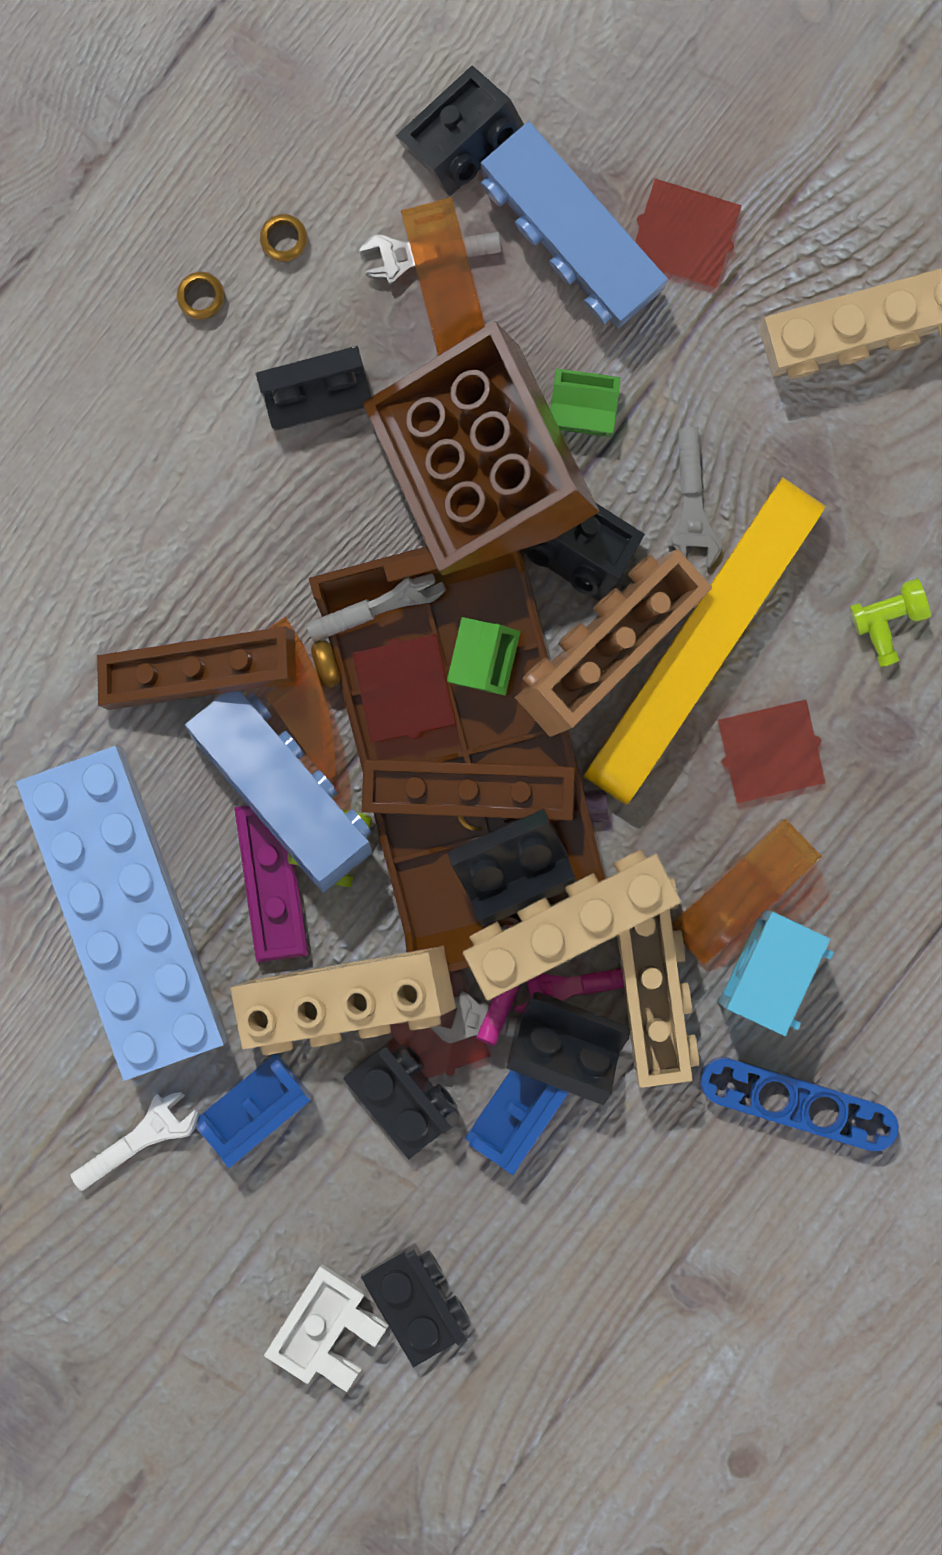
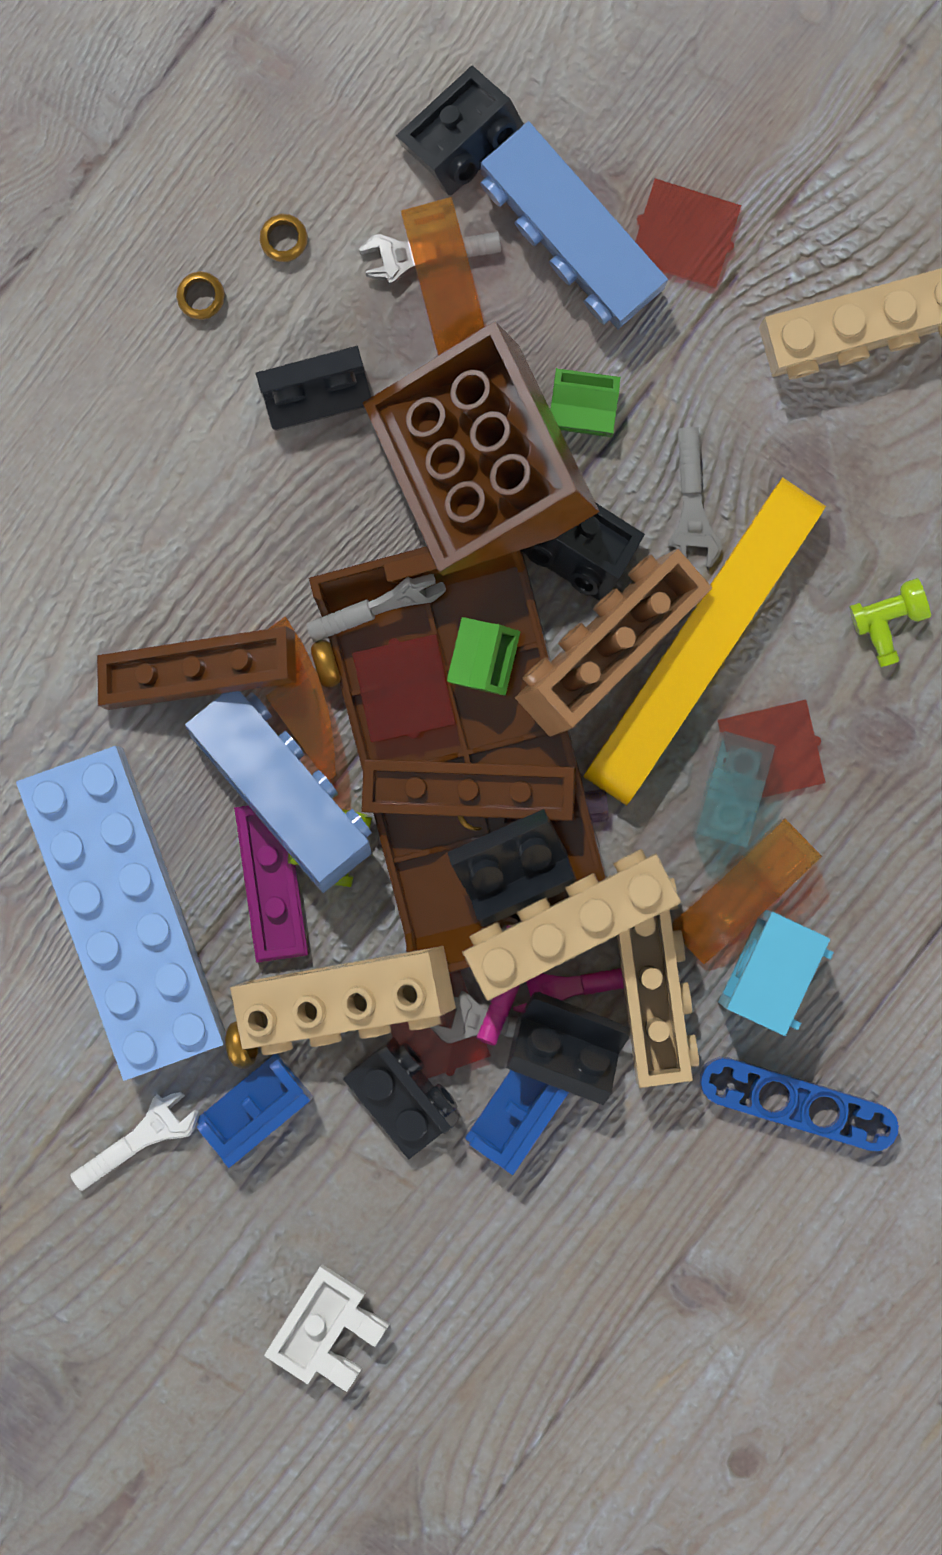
(238, 1057): none -> pearl gold piece
(416, 1305): black bracket -> none
(733, 789): none -> clear light blue brick

